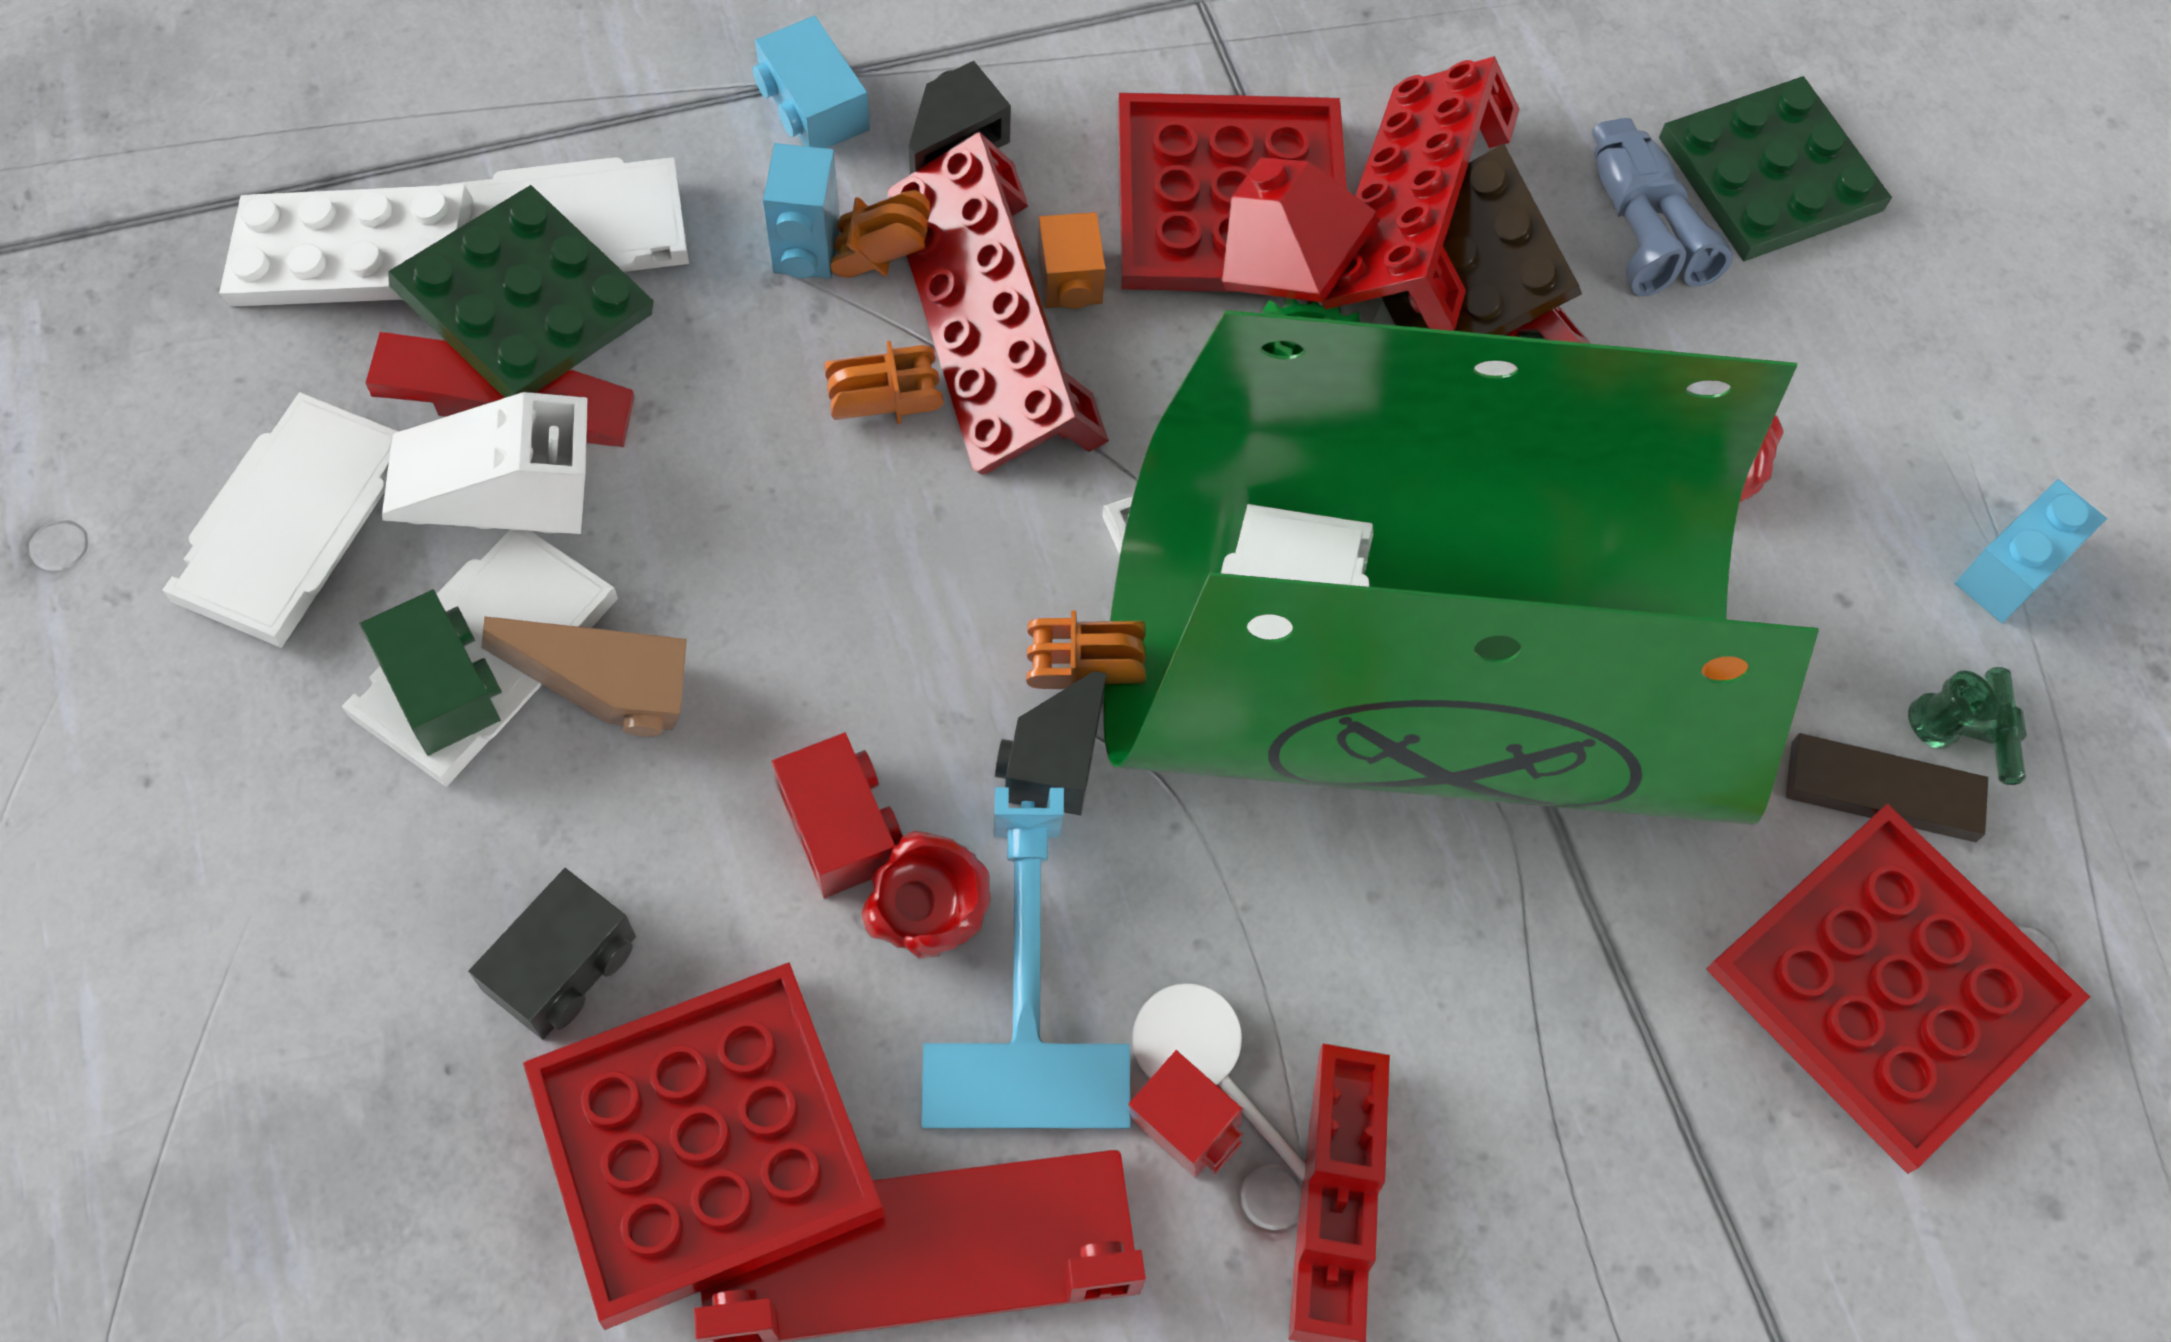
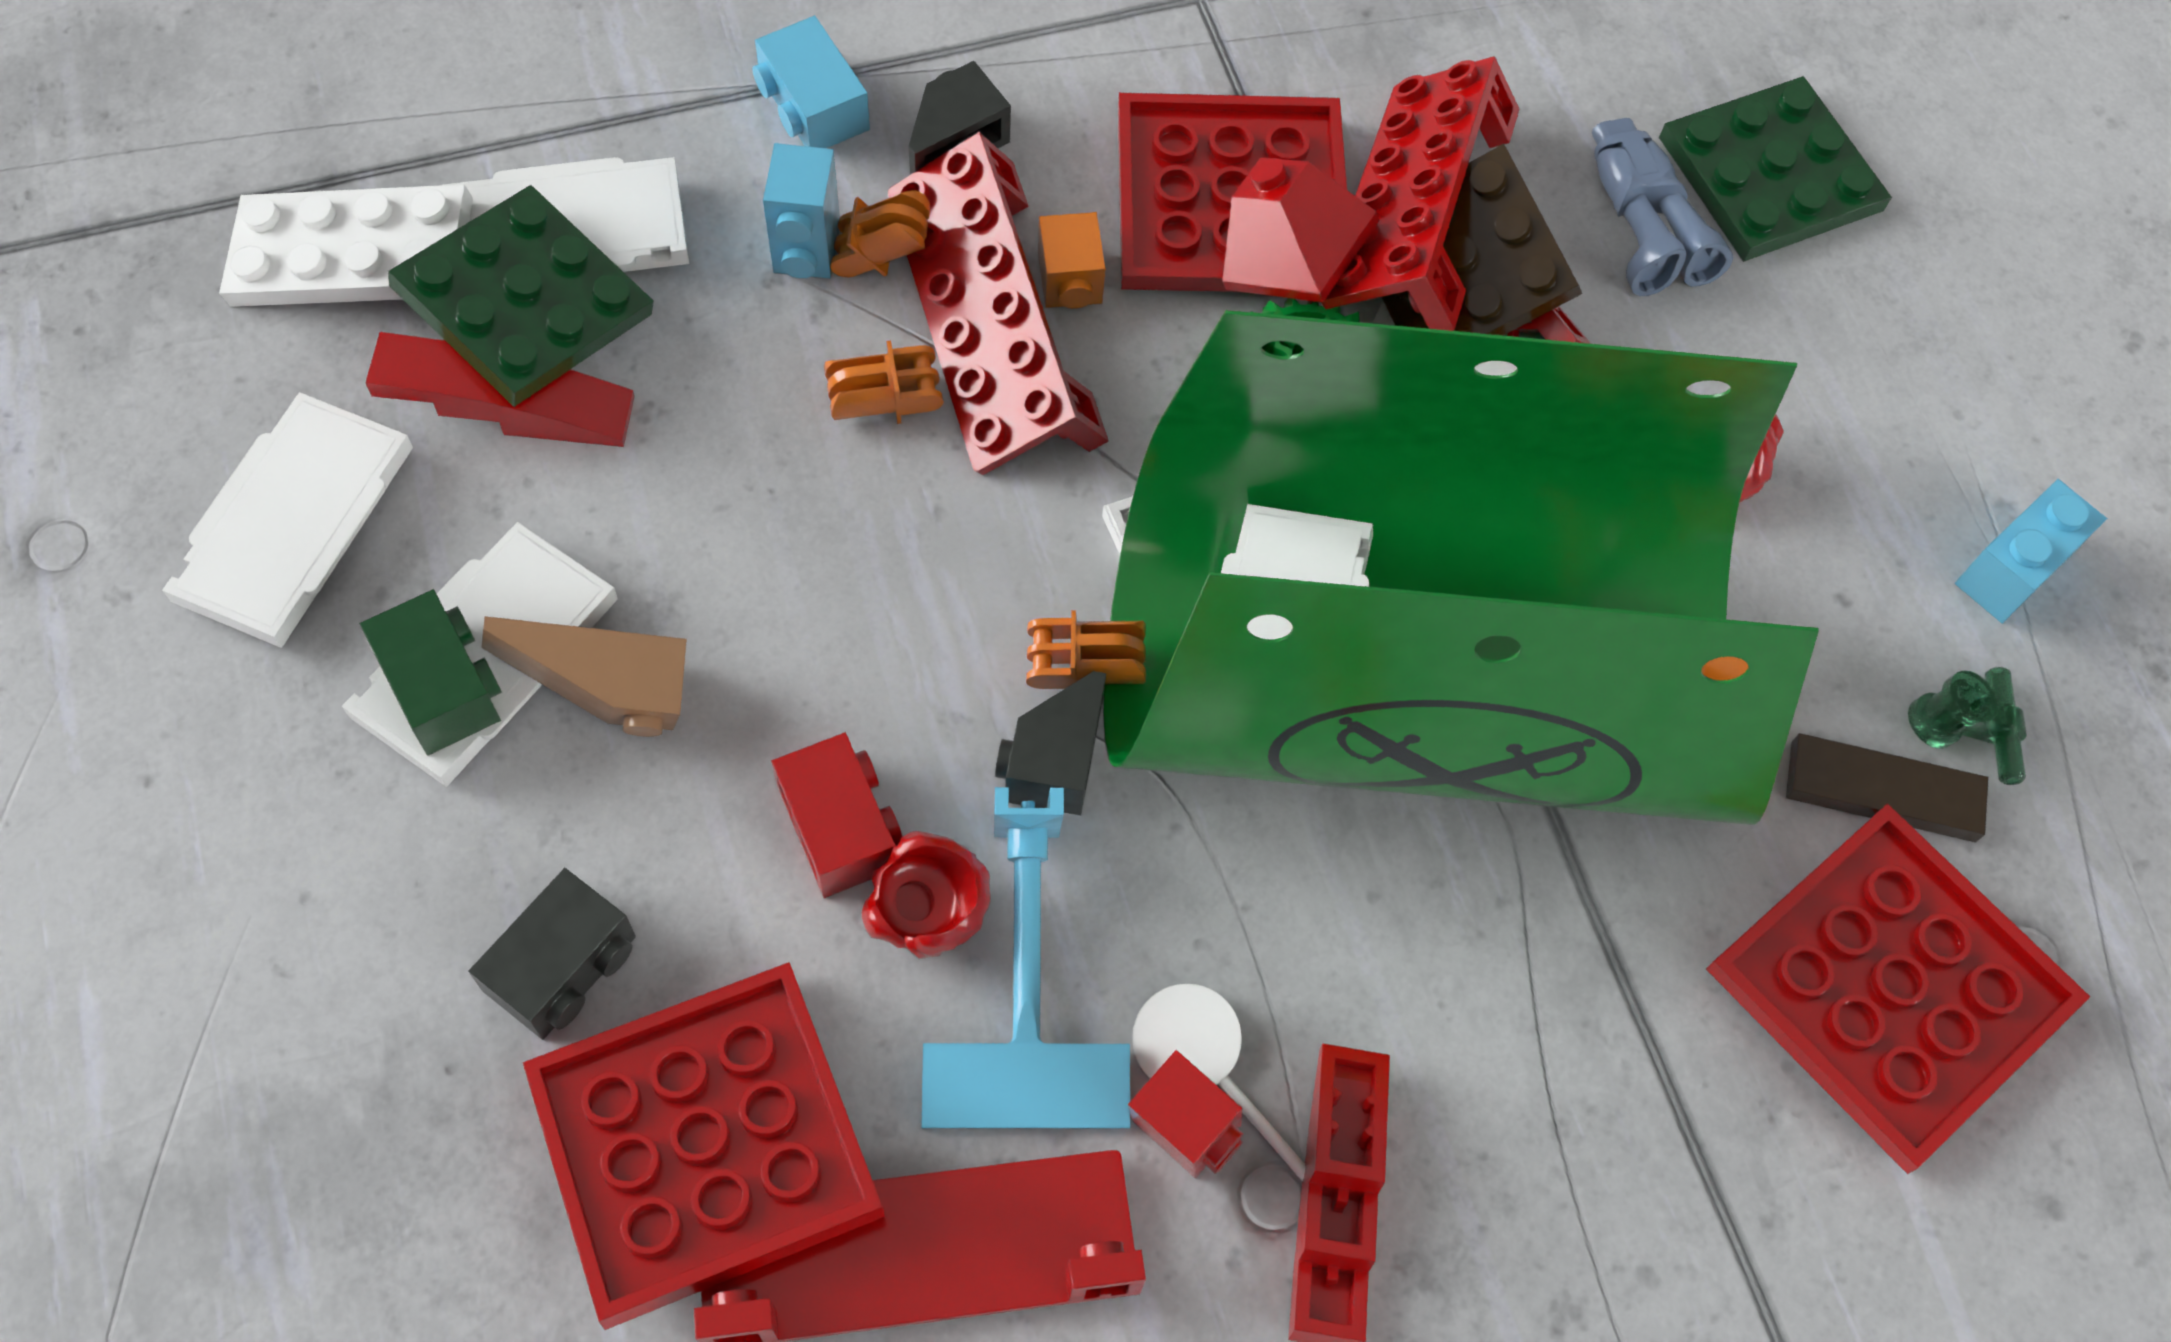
(493, 467): white slope -> none

